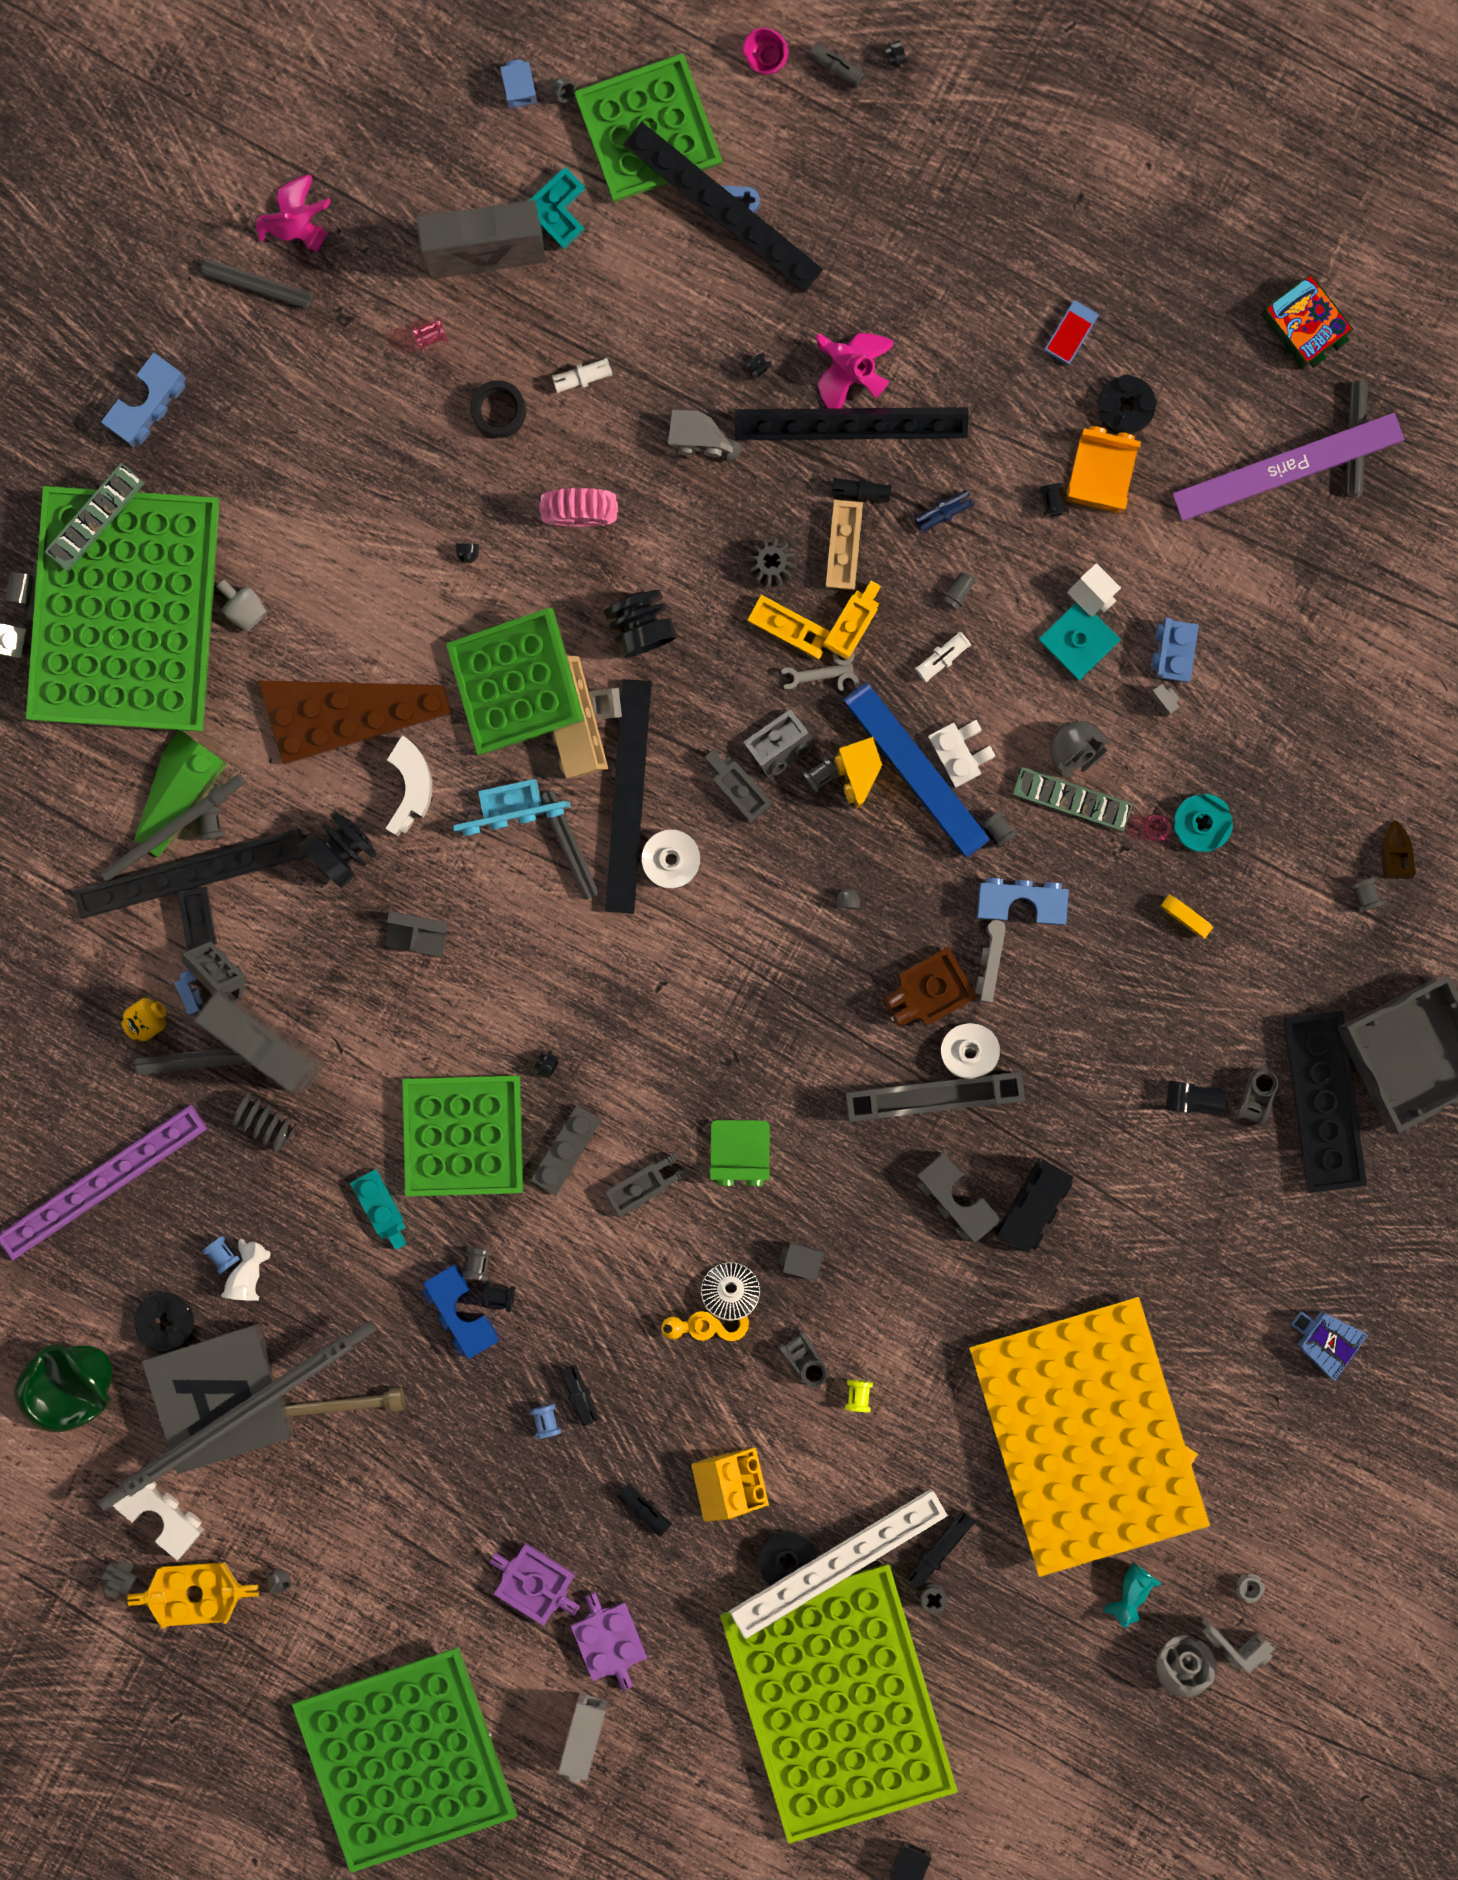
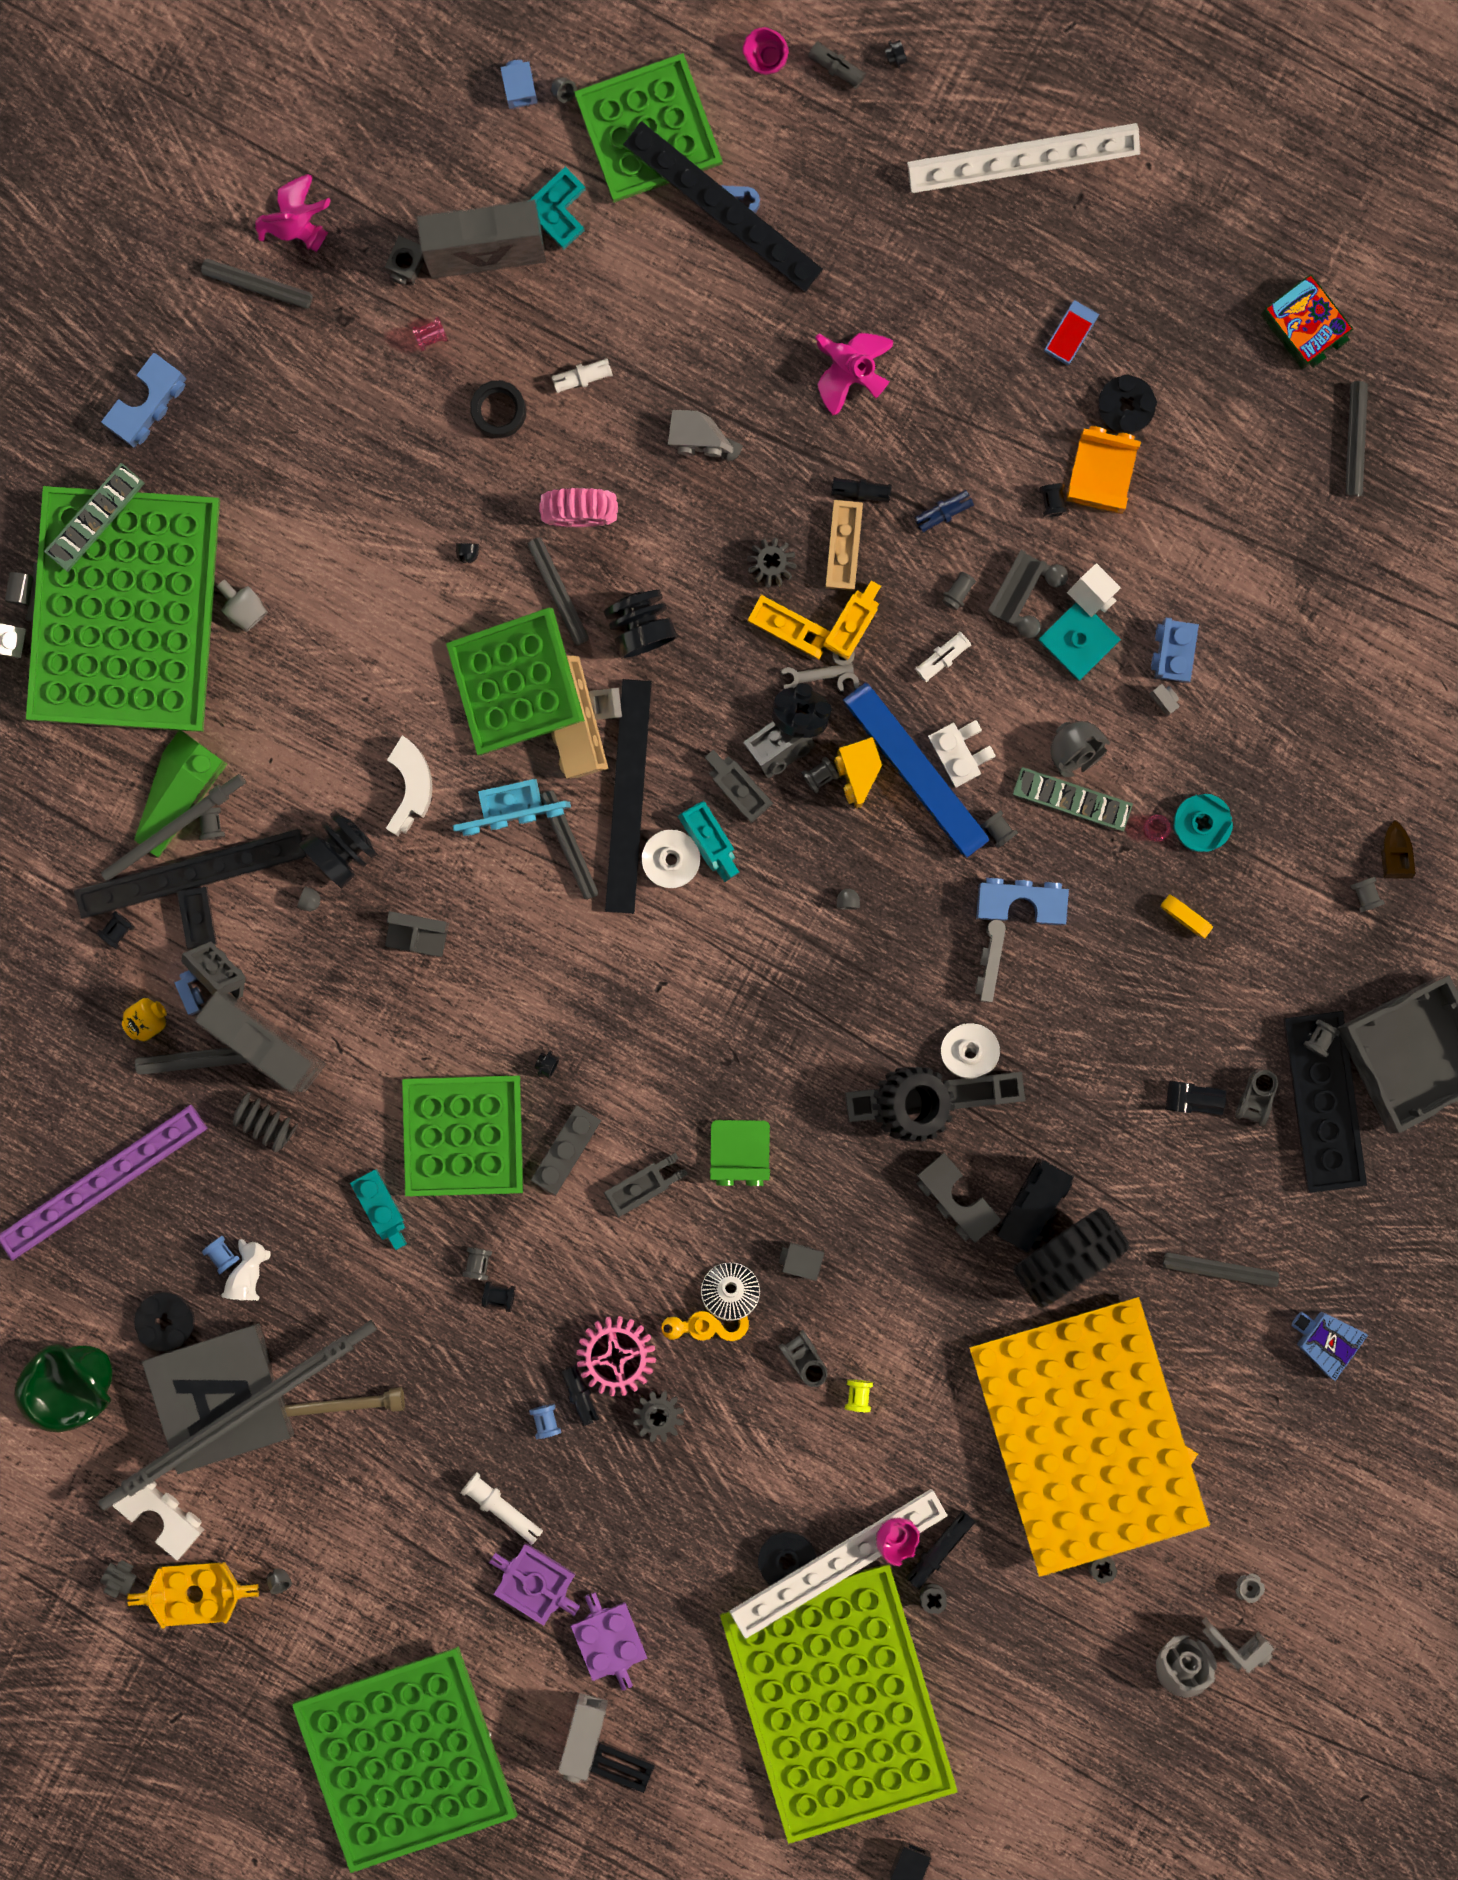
(115, 930): none -> black bush
(309, 900): none -> dark grey hinge
(332, 715): reddish brown wing -> none
(401, 249): none -> dark grey brick
(470, 1335): blue arch -> none
(490, 1500): none -> white pin
(558, 591): none -> dark grey axle
(611, 1331): none -> bright pink gear
(626, 1769): none -> black tile
(644, 1509): black pin -> none
(665, 1425): none -> dark grey gear
(710, 840): none -> teal hinge
(729, 1485): yellow slope -> none
(757, 366): black bush -> none
(804, 699): none -> black plate
(851, 423): black plate -> none
(897, 1540): none -> dark pink hair
(930, 990): reddish brown plate -> none
(934, 1110): none -> black tyre
(1017, 589): none -> dark grey gear
(1024, 158): none -> white plate
(1071, 1258): none -> black tyre
(1104, 1576): none -> dark grey bush
(1135, 1590): teal animal -> none
(1221, 1270): none -> dark grey axle
(1288, 467): medium lavender tile -> none
(1322, 1038): none -> dark grey bush

